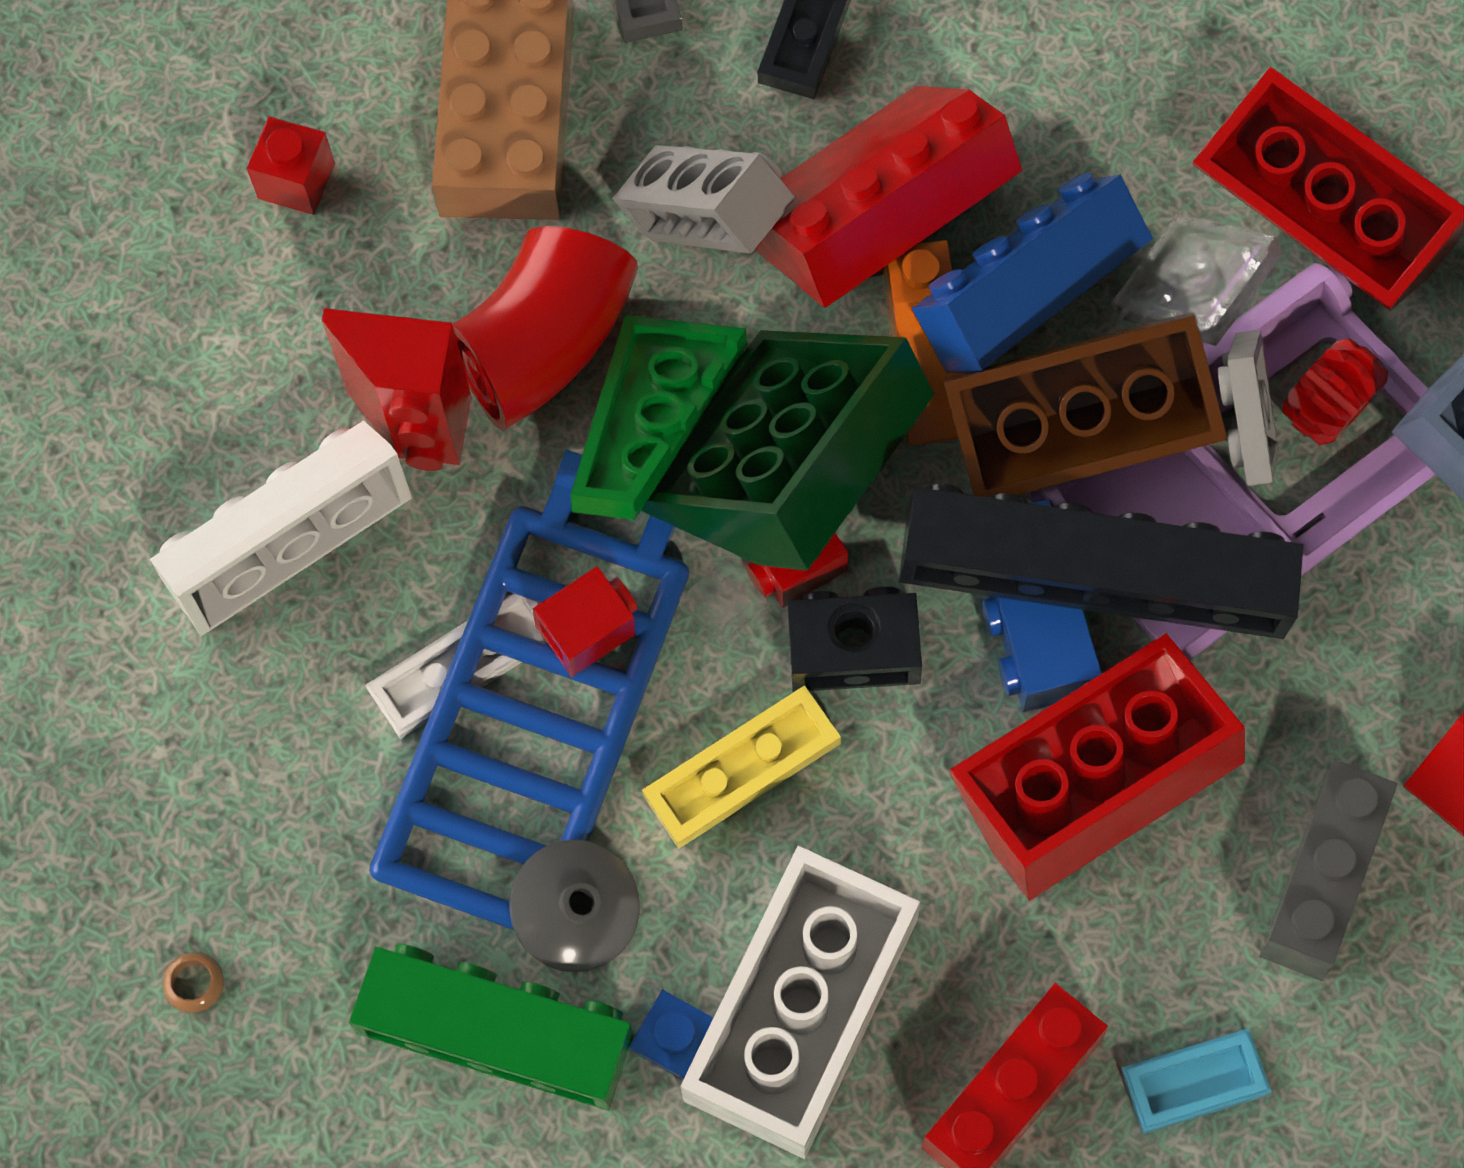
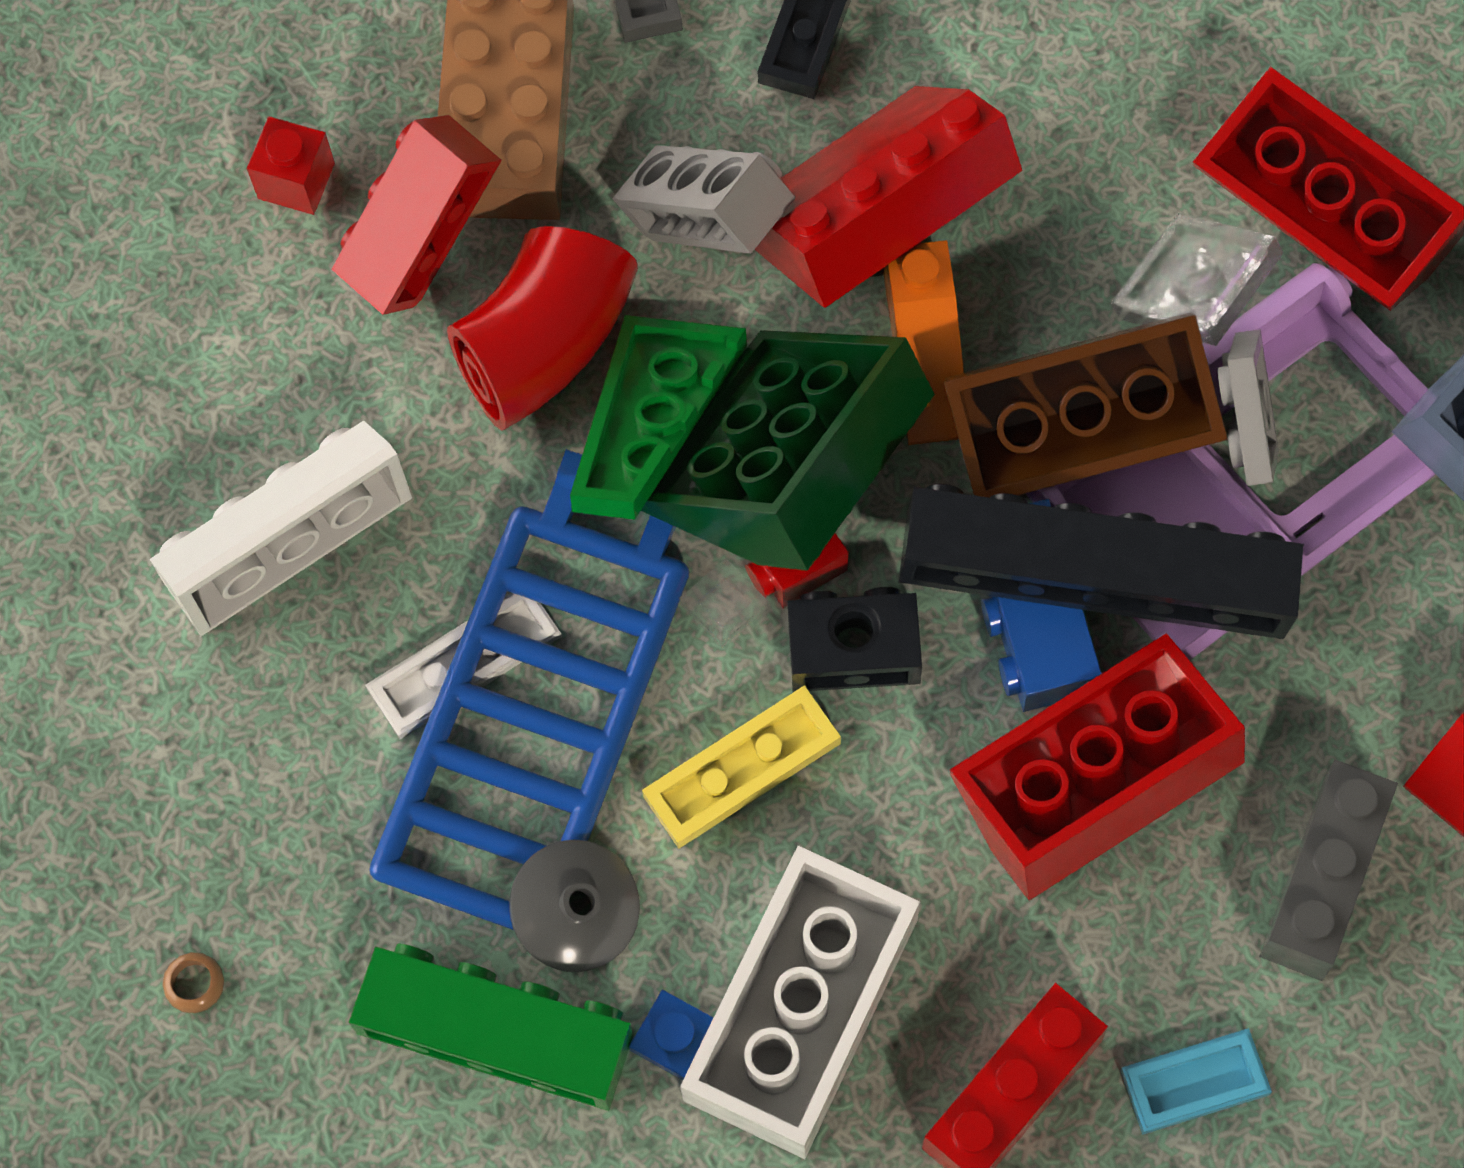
(405, 382): red slope -> none
(415, 213): none -> brick
(586, 620): red brick -> none
(1032, 272): blue brick -> none
(1334, 391): red gear -> none

